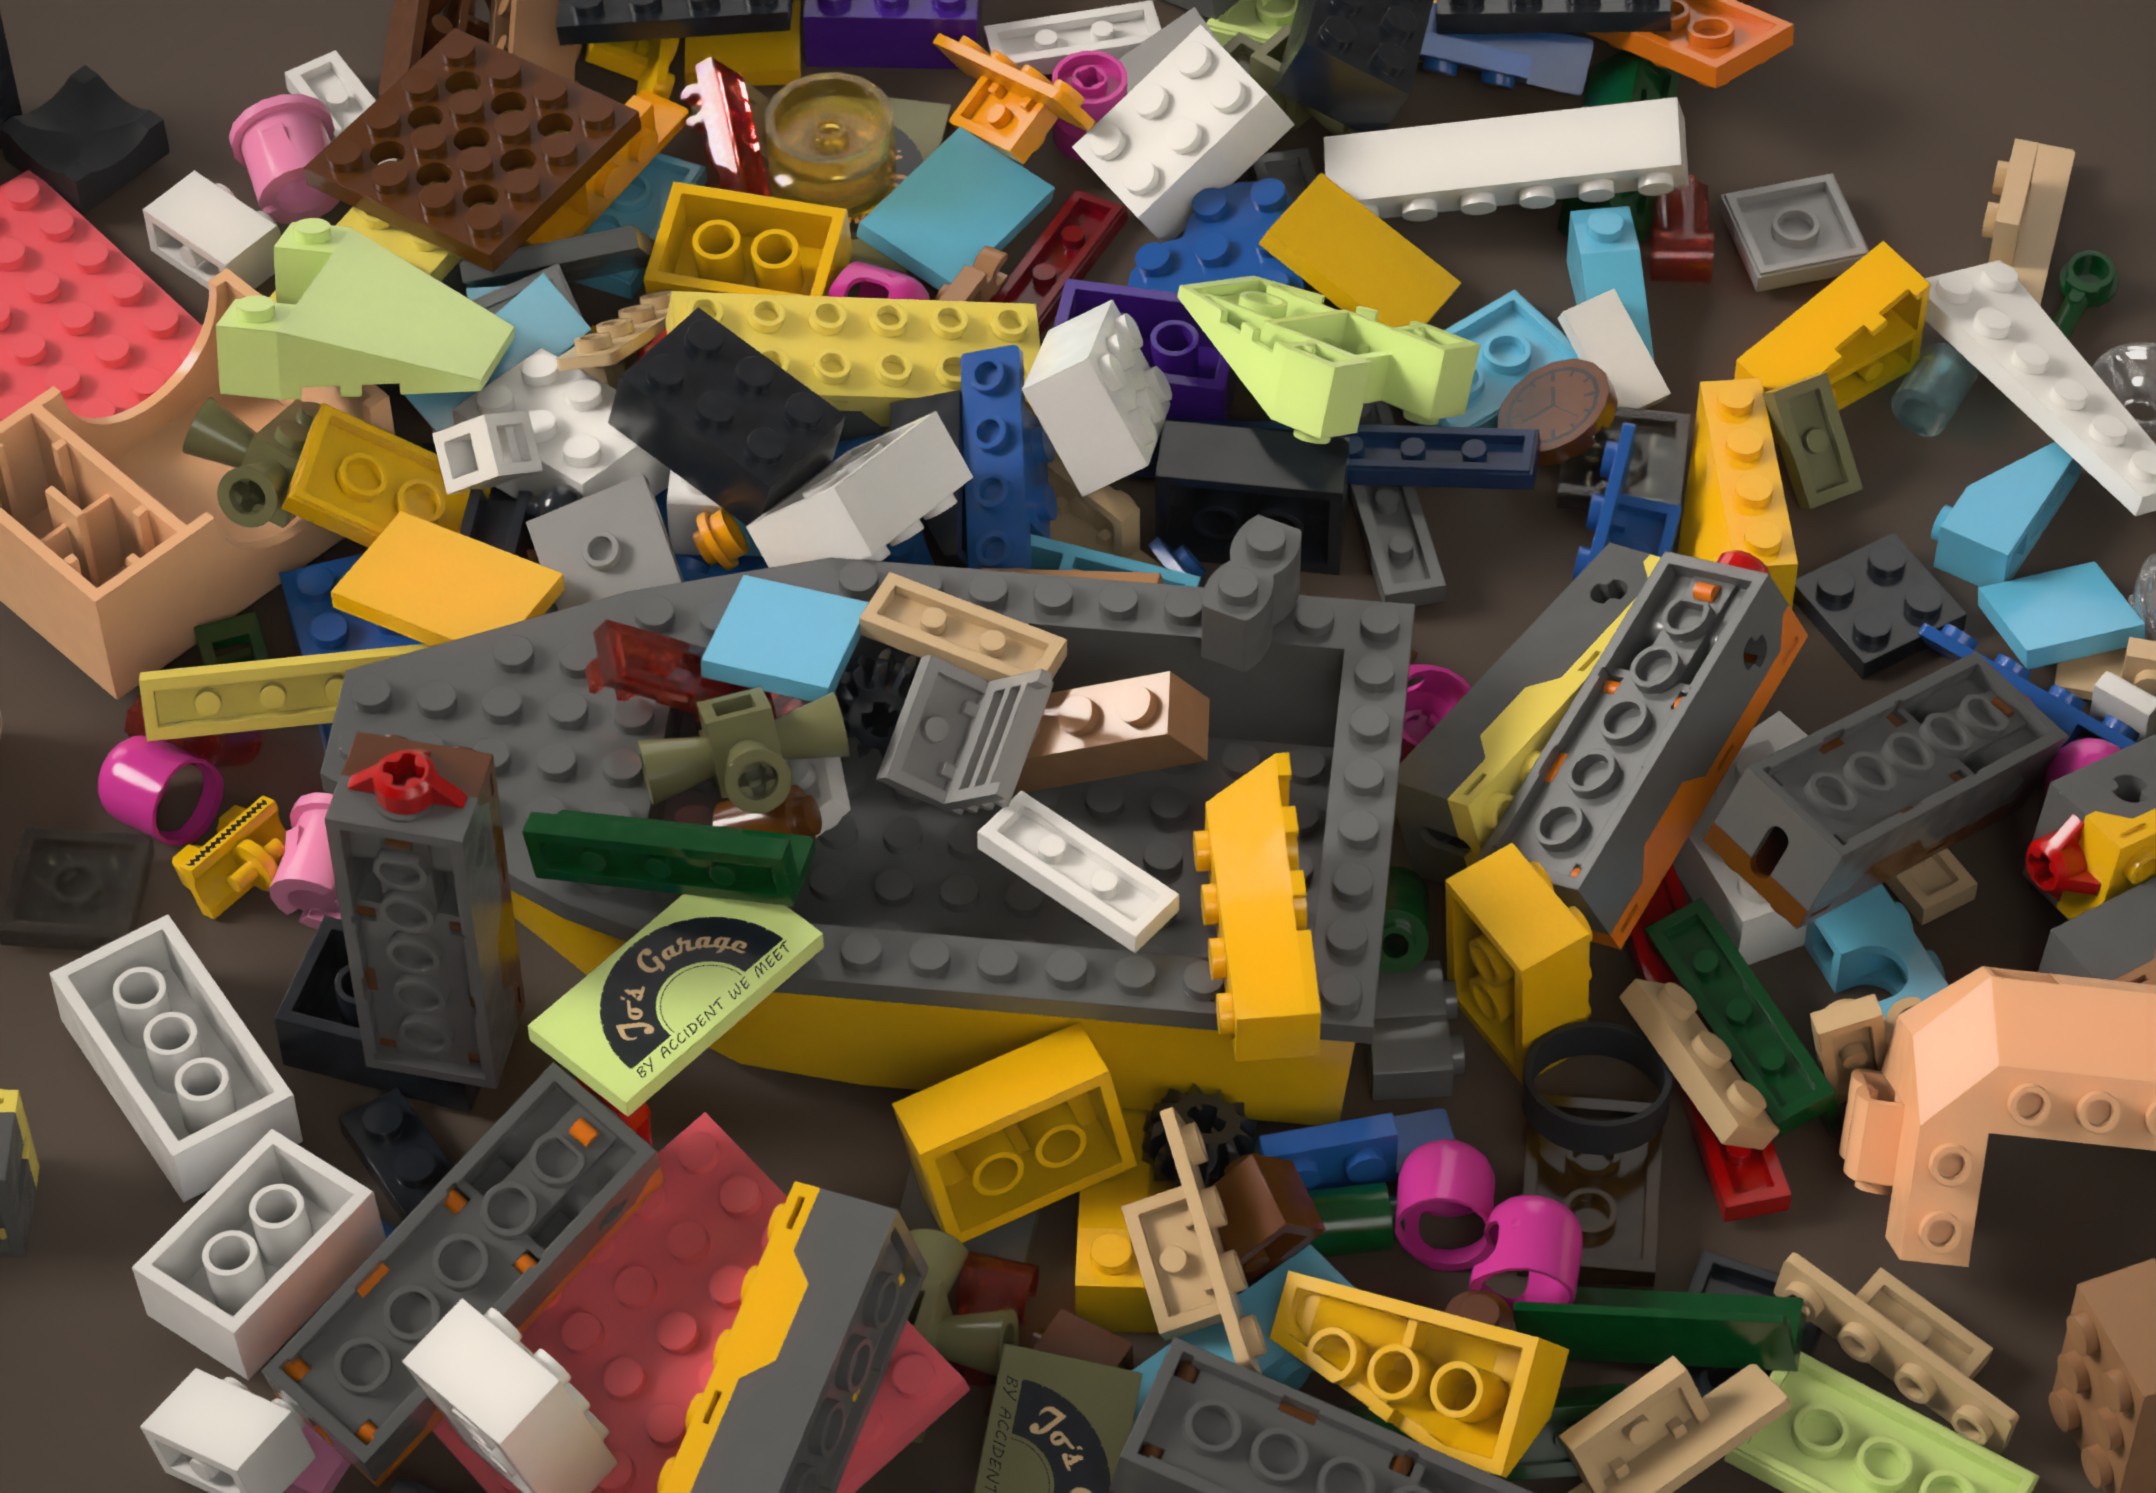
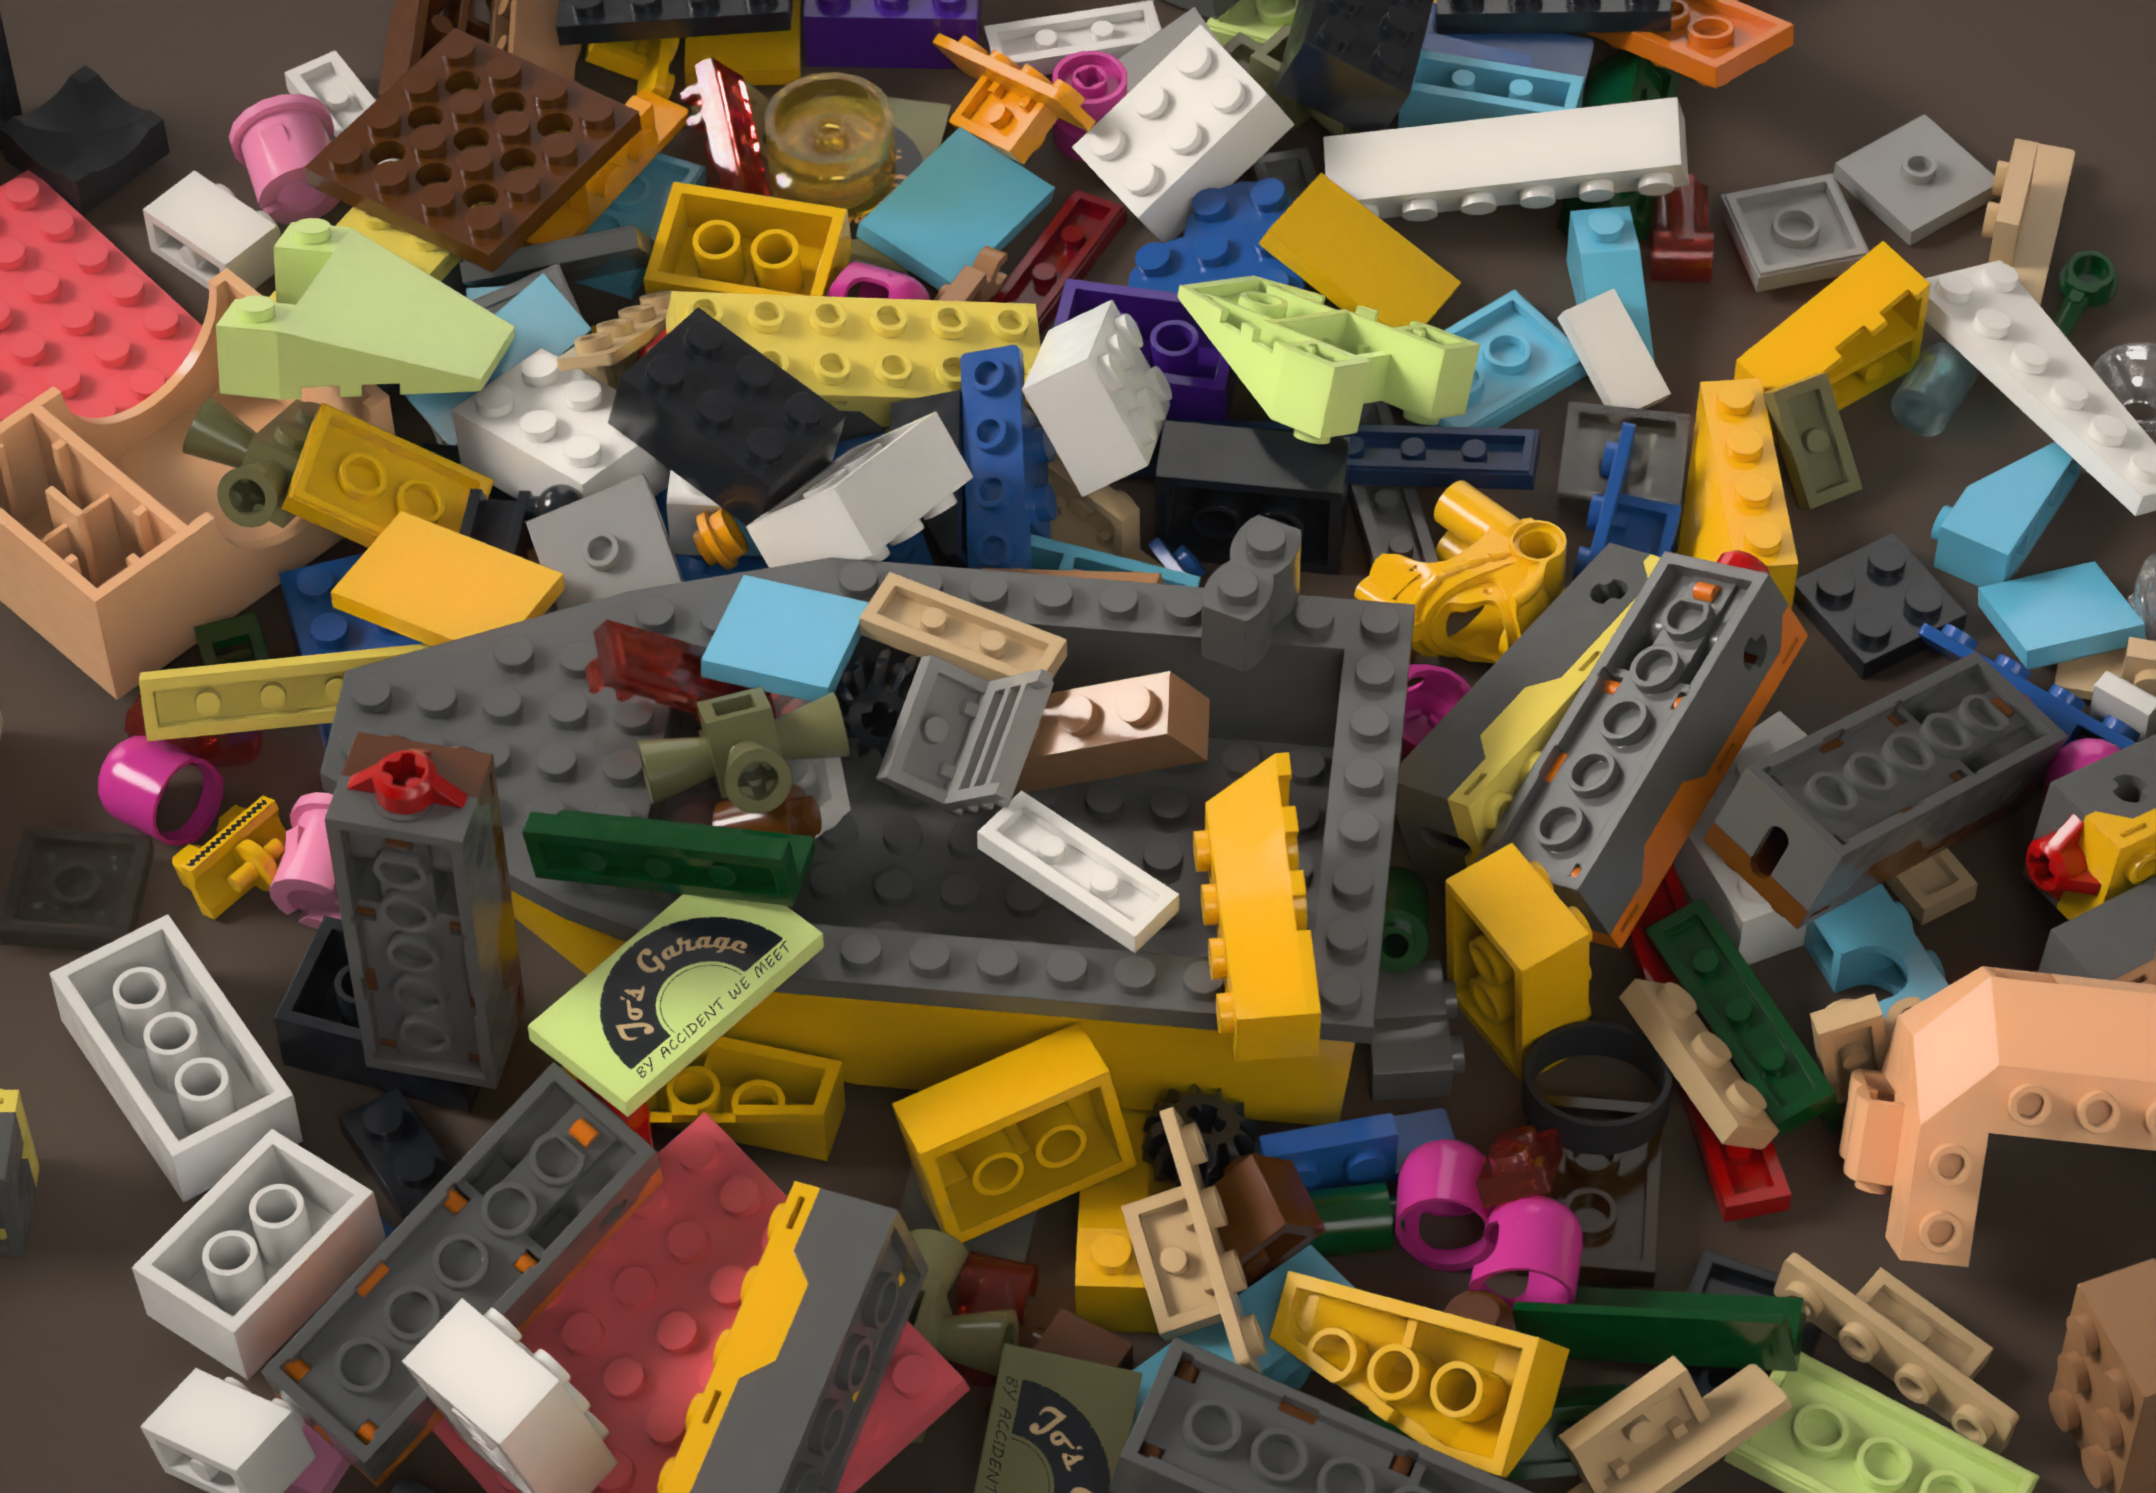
(487, 451): white brick -> none
(757, 1097): none -> yellow wedge
(1468, 88): none -> medium azure brick
(1482, 560): none -> yellow helmet
(1519, 1165): none -> clear red plate
(1566, 404): reddish brown tile -> none
(1916, 179): none -> light grey plate

